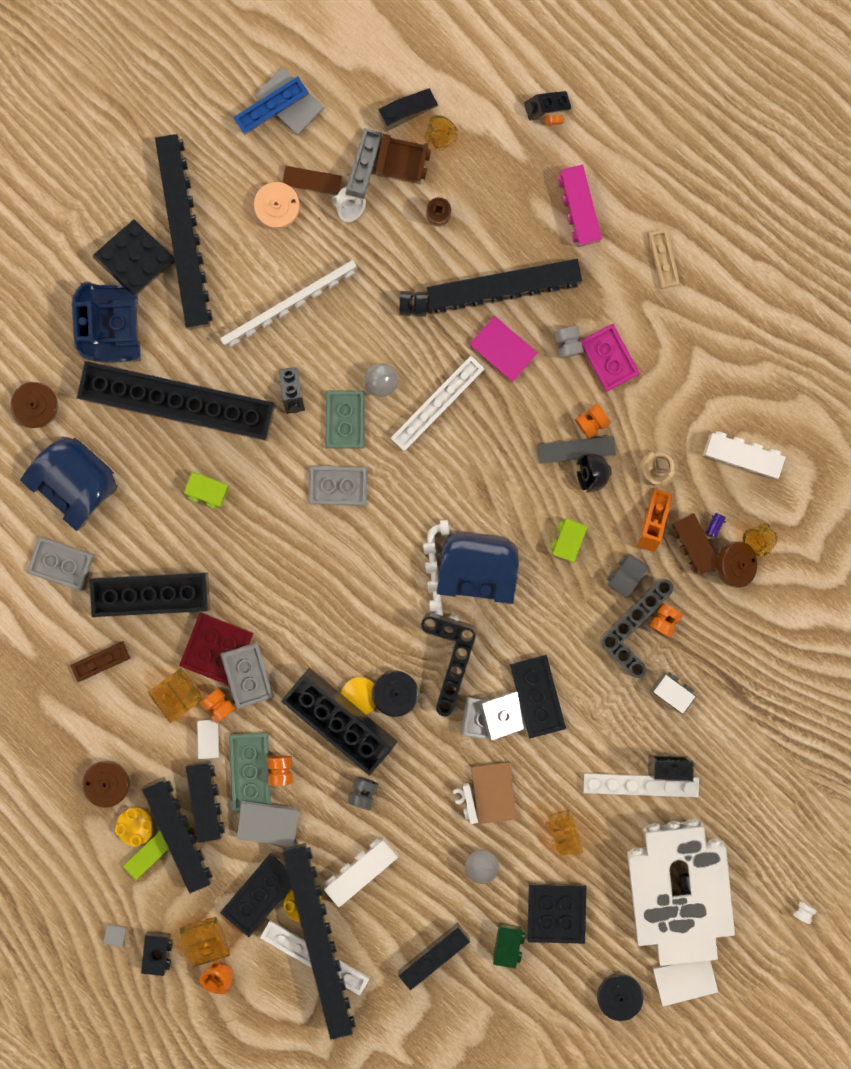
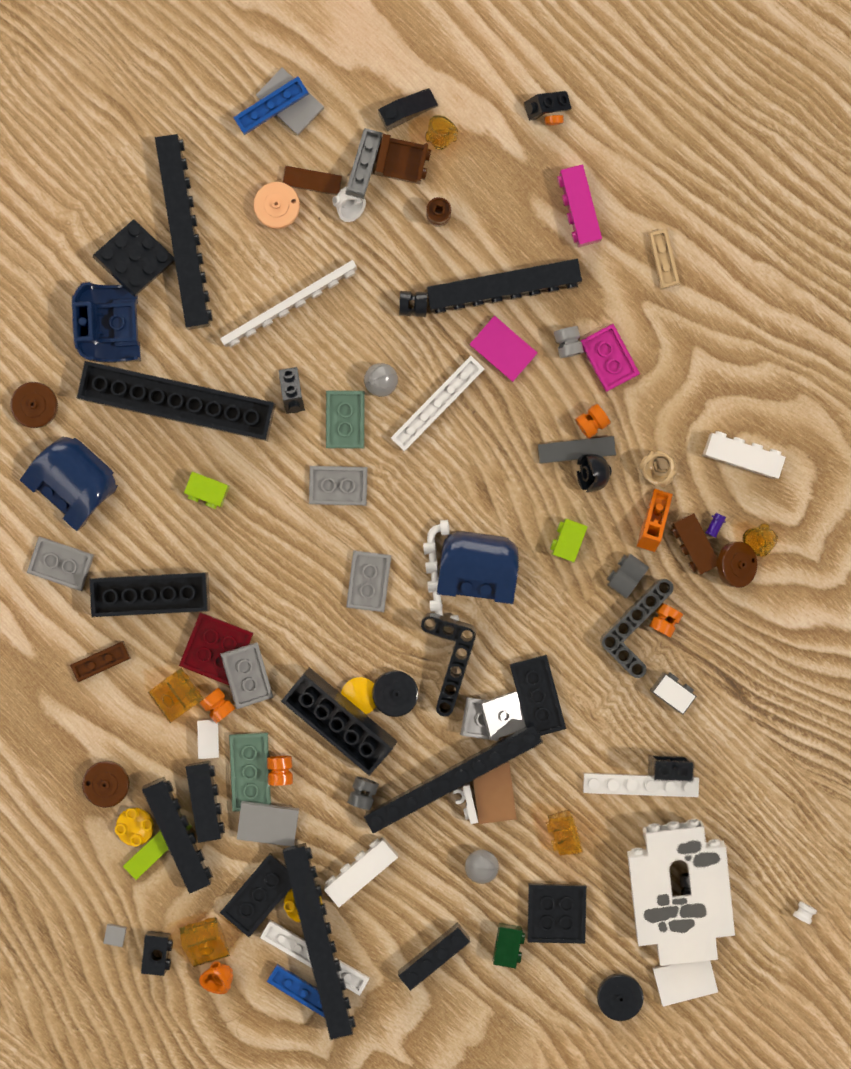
(296, 988): none -> blue plate
(368, 581): none -> light grey tile
(453, 778): none -> black brick

